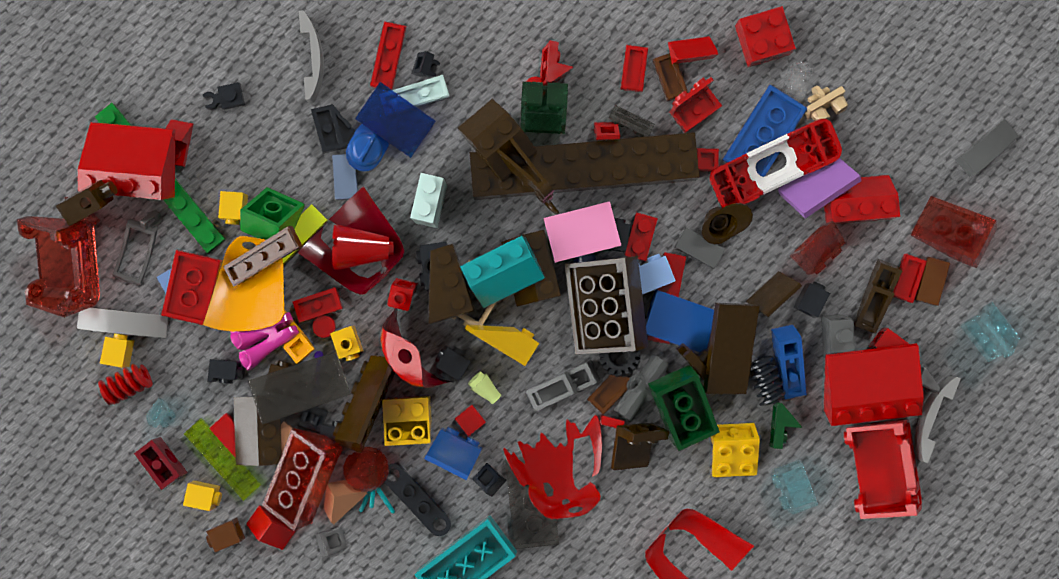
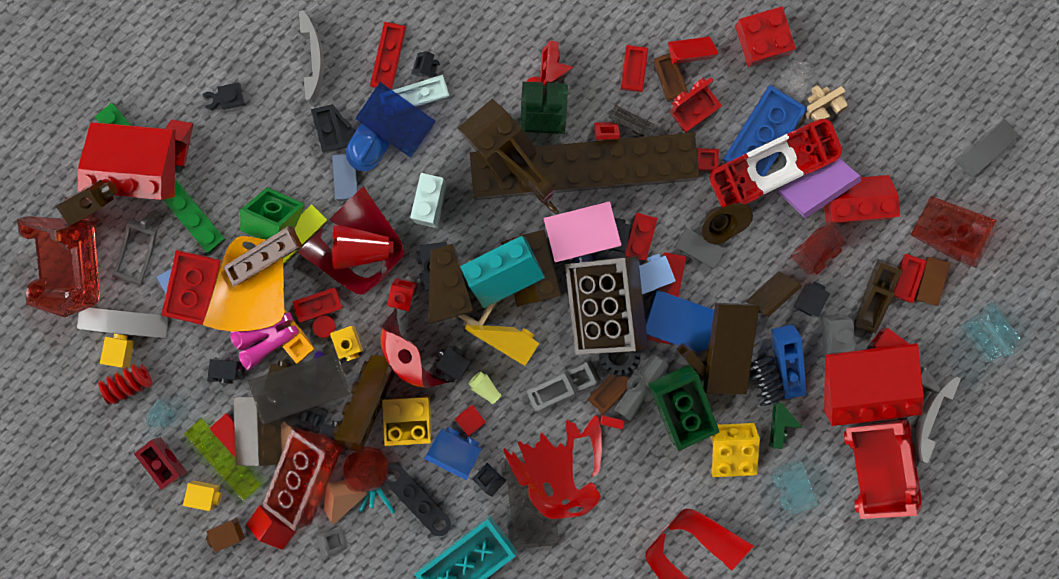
(230, 206): yellow brick -> none
(634, 444): dark brown bracket -> none

